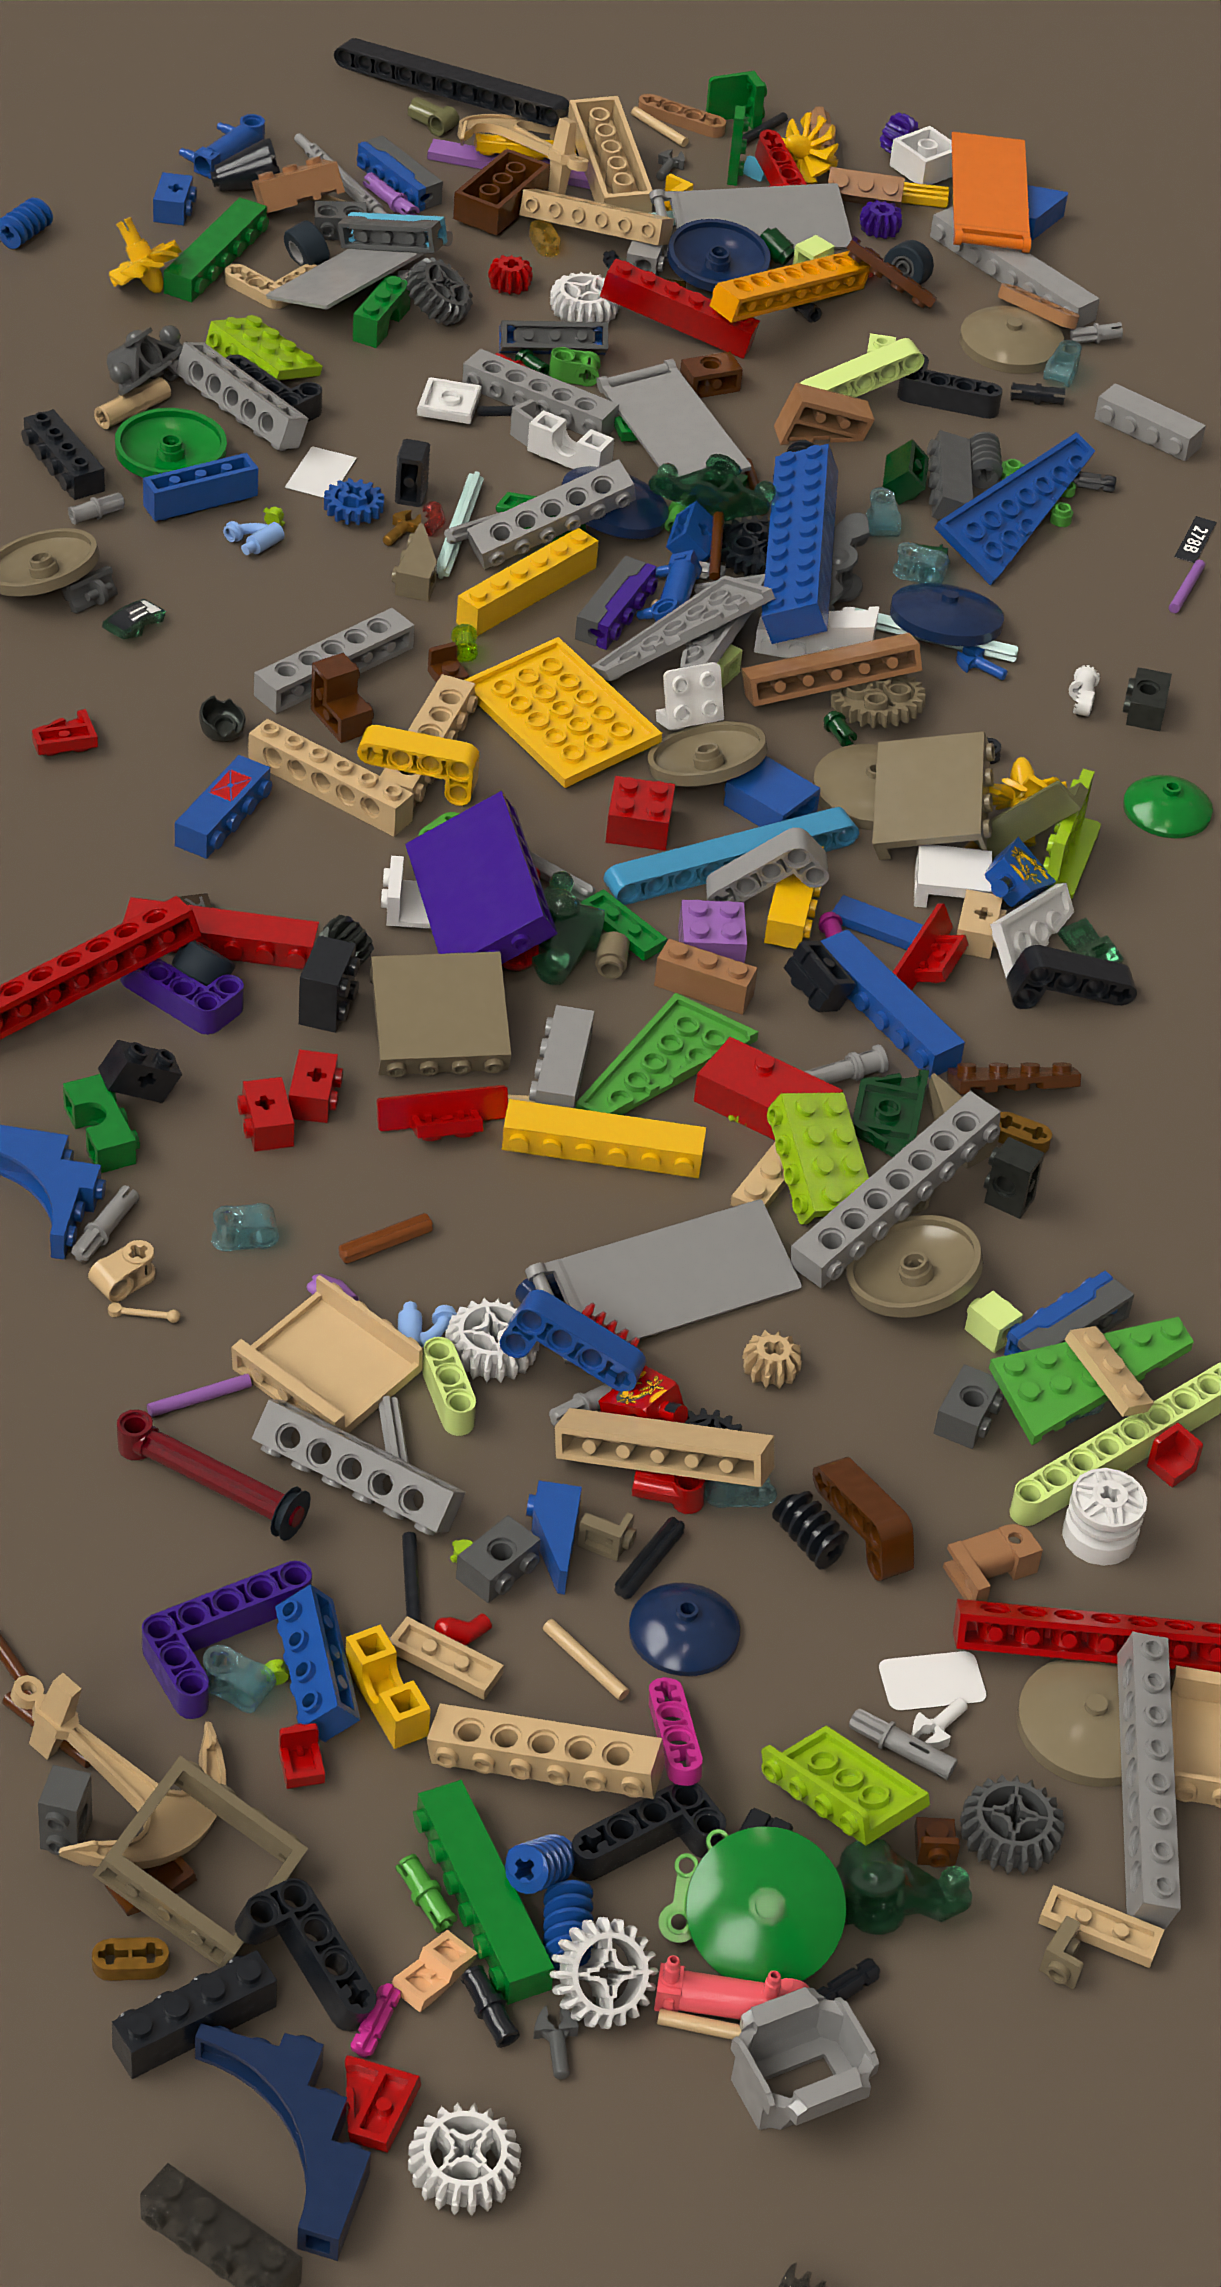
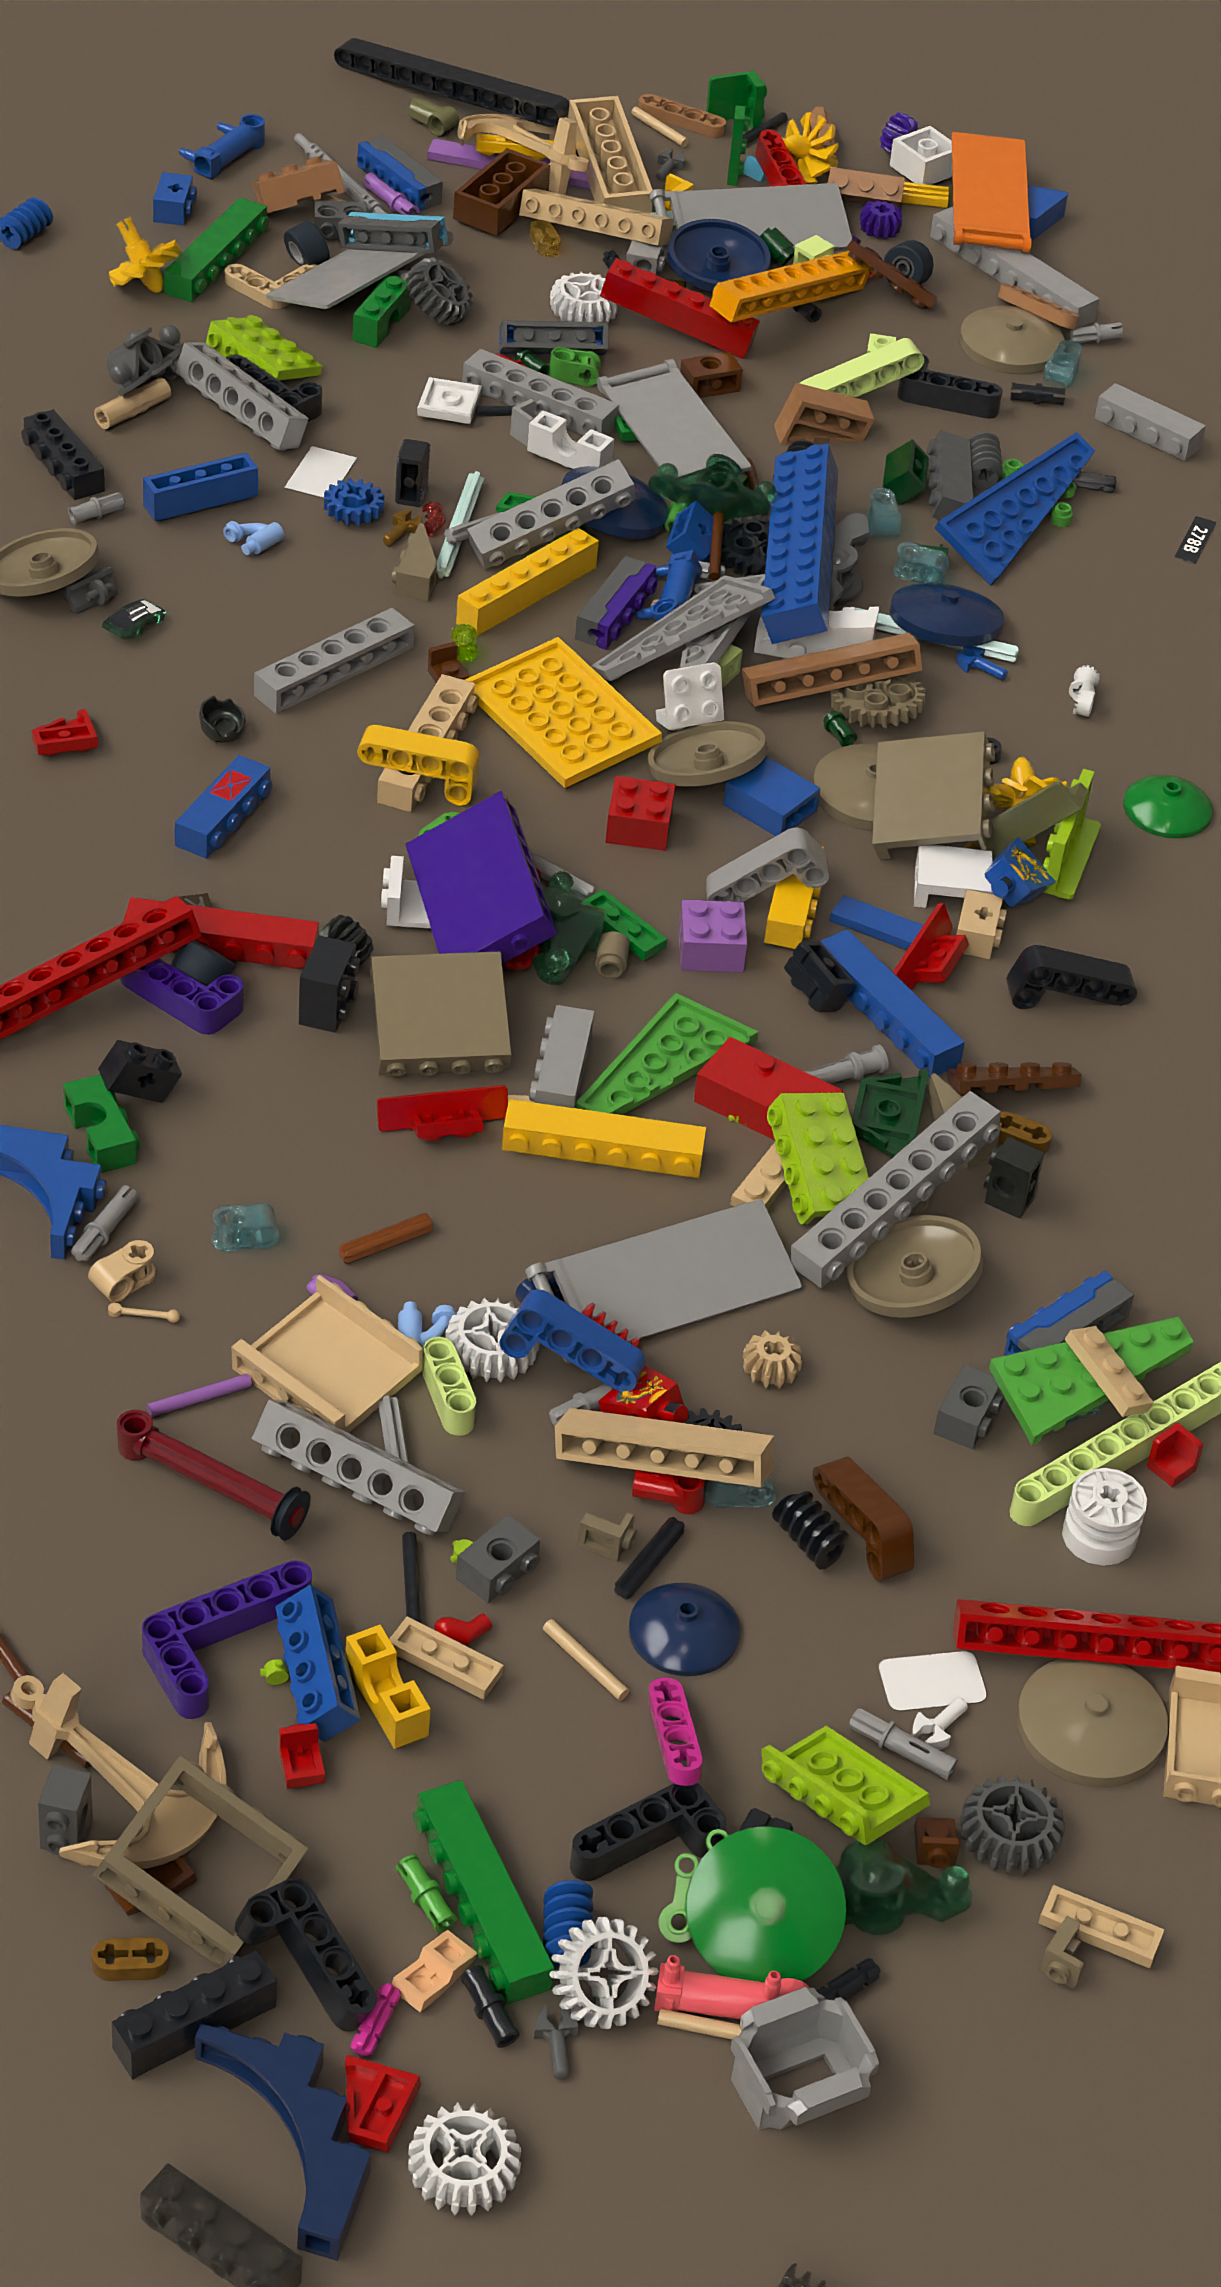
(168, 441): green dish -> none
(240, 1680): clear light blue piece -> none
(245, 166): black cone -> none
(267, 1114): red brick -> none
(274, 514): lime piece -> none
(314, 1085): red brick -> none
(331, 777): tan brick -> none
(337, 698): reddish brown brick -> none
(510, 274): red gear -> none
(539, 1863): blue piece -> none
(546, 1751): tan brick -> none
(554, 1523): blue slope -> none
(692, 864): dark azure beam -> none
(705, 976): medium nougat brick -> none
(830, 924): magenta pin -> none
(991, 1320): yellowish green brick -> none
(991, 1556): medium nougat piece -> none
(1031, 923): white wing -> none
(1084, 940): clear green slope -> none
(1147, 698): pearl dark grey brick -> none
(1148, 1780): light grey brick -> none
(1187, 586): medium lavender bar -> none

